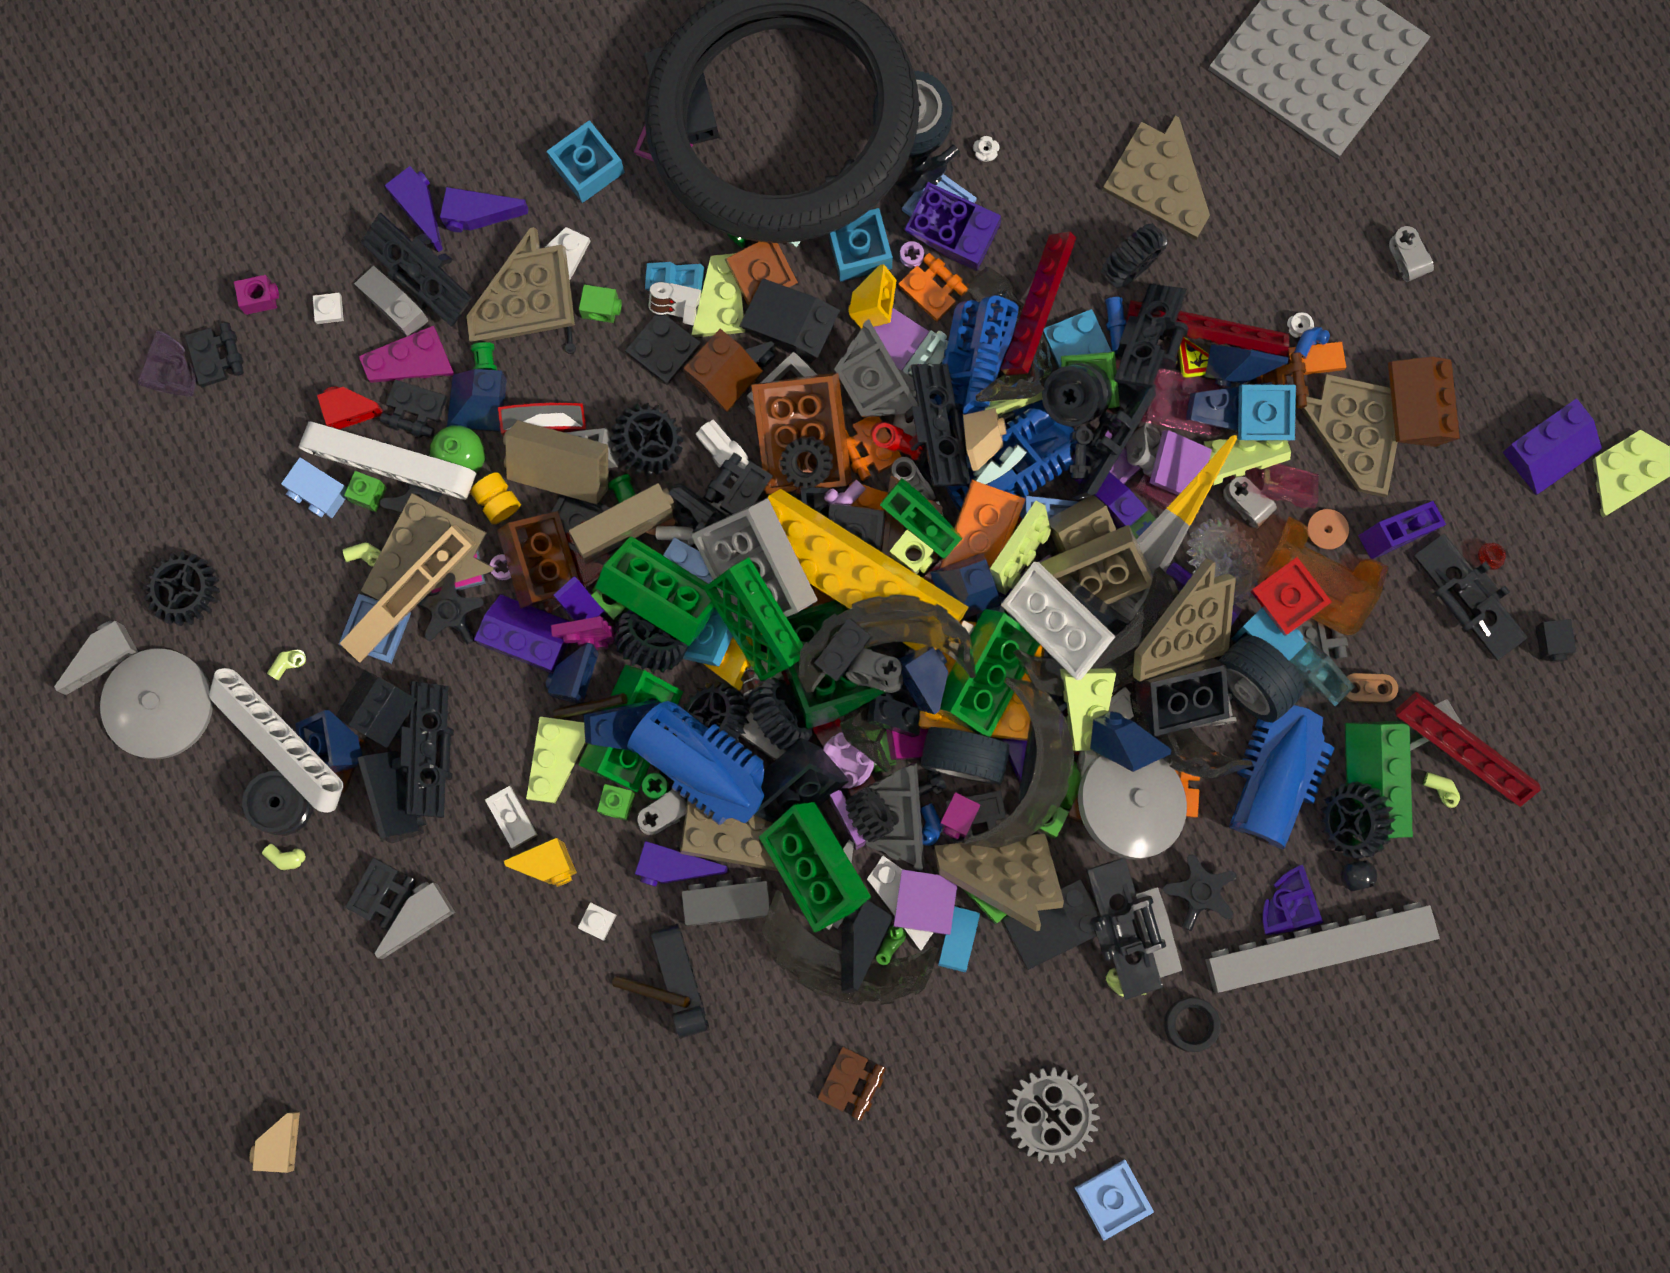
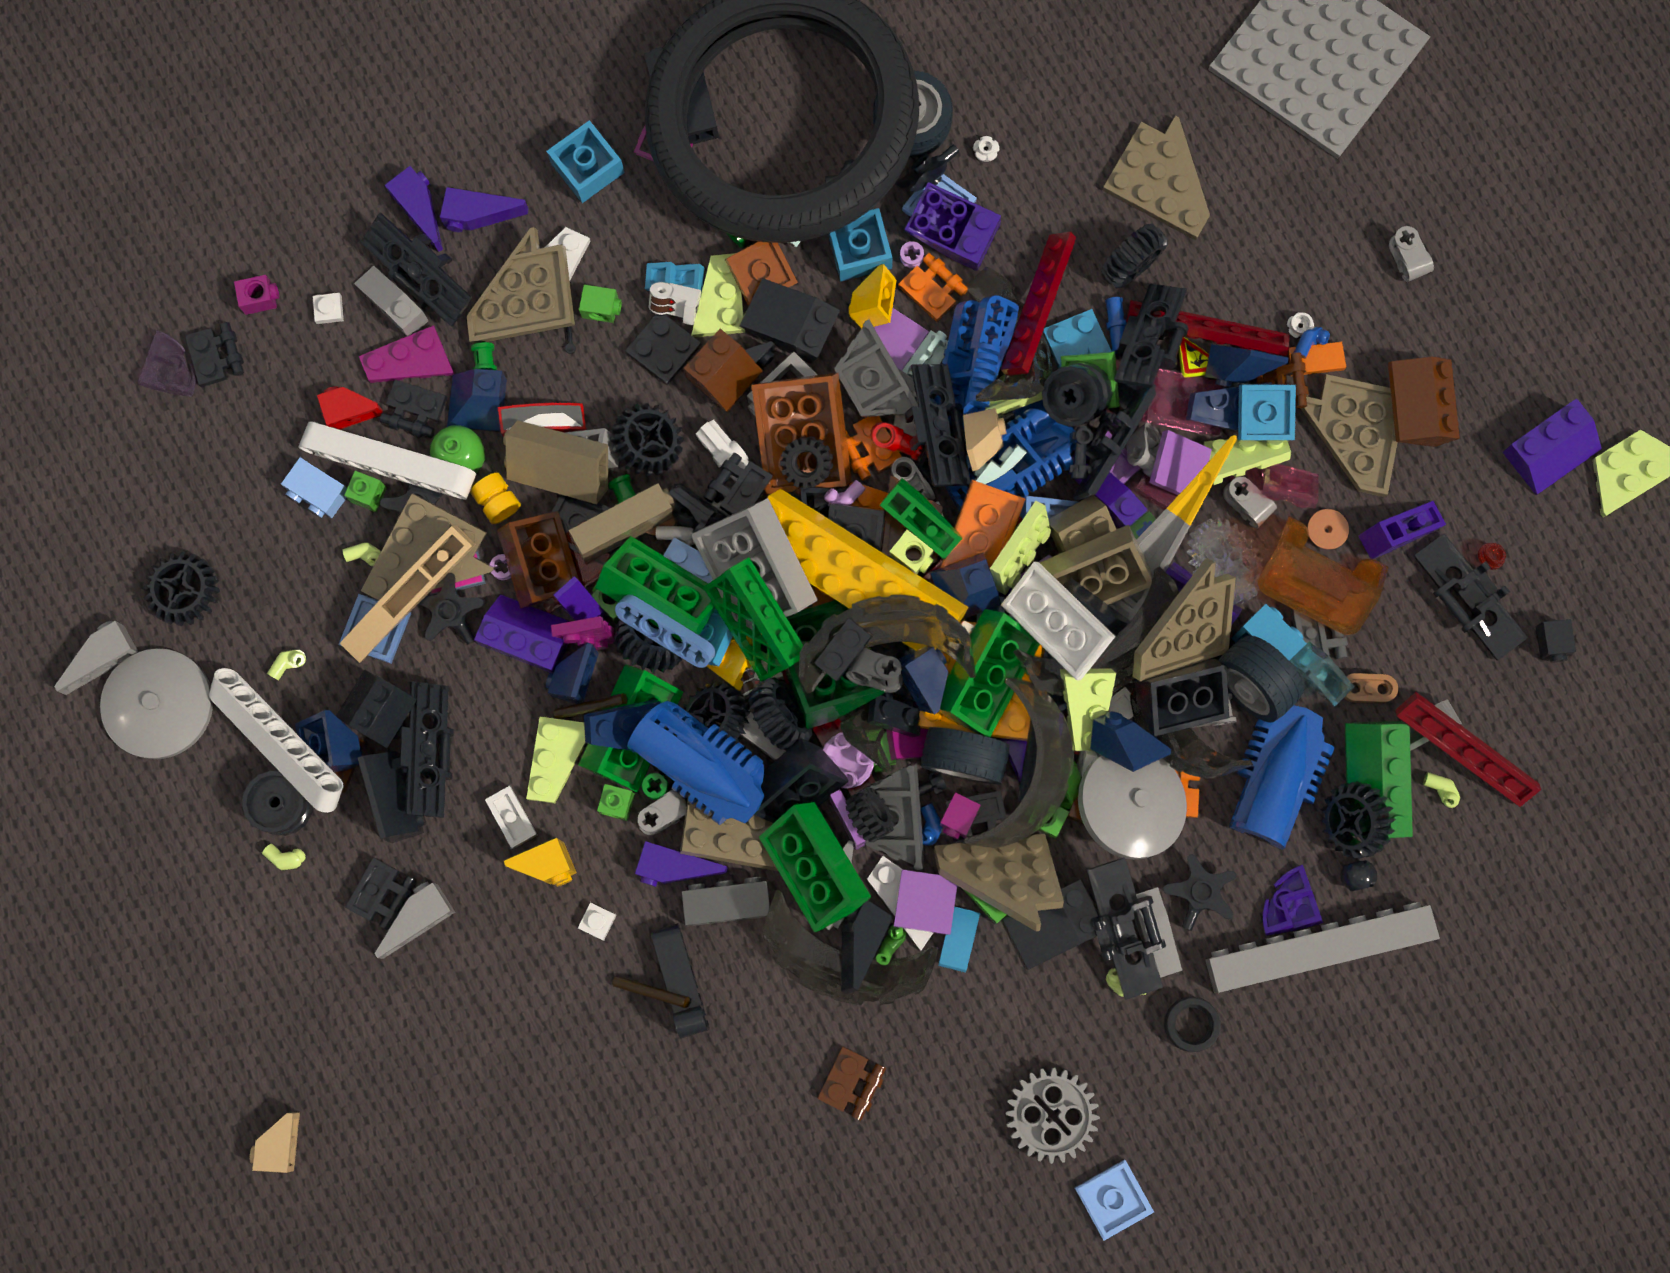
(666, 627): none -> medium blue beam
(1291, 596): red plate -> none

